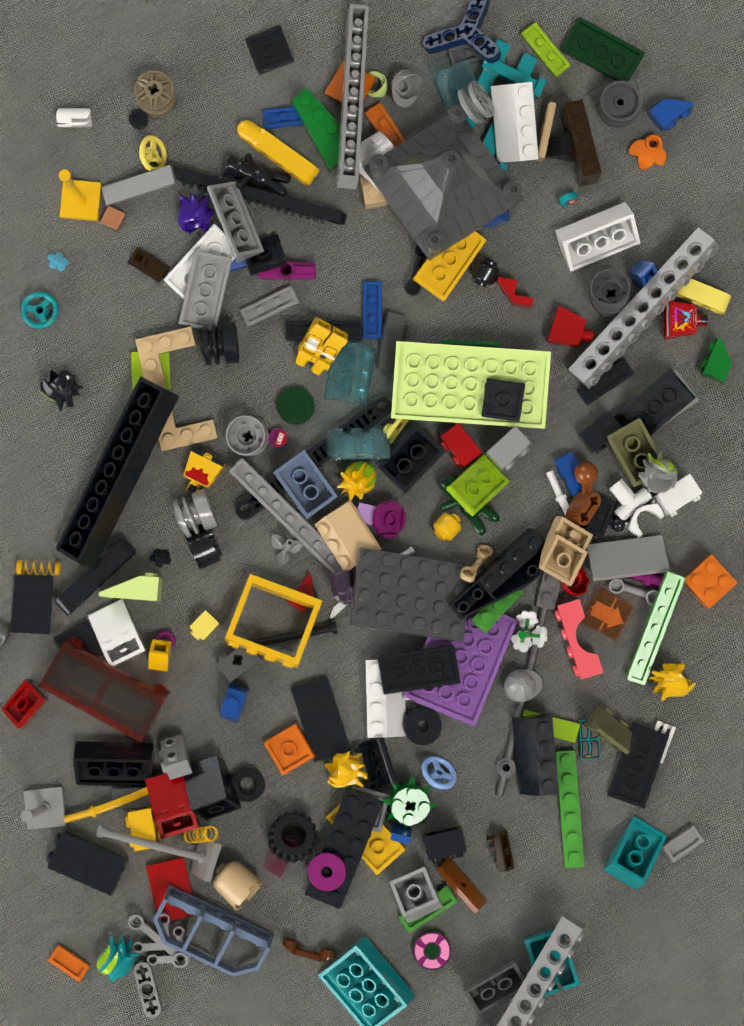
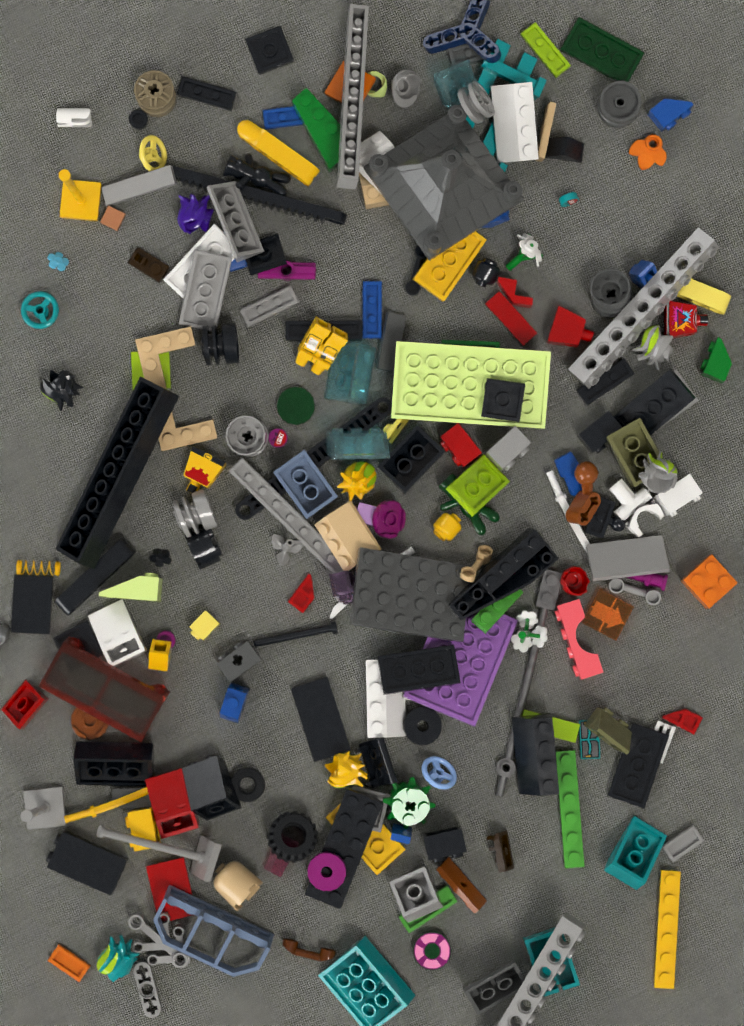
(86, 725): none -> dark orange tile
(175, 757): light grey brick -> none
(204, 835): yellow piece -> none
(206, 93): none -> black tile
(286, 593): yellow window -> none
(289, 749): orange tile -> none
(382, 122): orange tile -> none
(511, 318): none -> red tile
(522, 685): light grey piece -> none
(528, 247): none -> white plant
(564, 550): tan slope -> none
(576, 122): dark brown arch -> none
(598, 236): white slope -> none
(655, 346): none -> light grey hair
(655, 627): plate -> none
(667, 929): none -> yellow plate
(671, 681): yellow hair -> none
(684, 719): none -> red tile

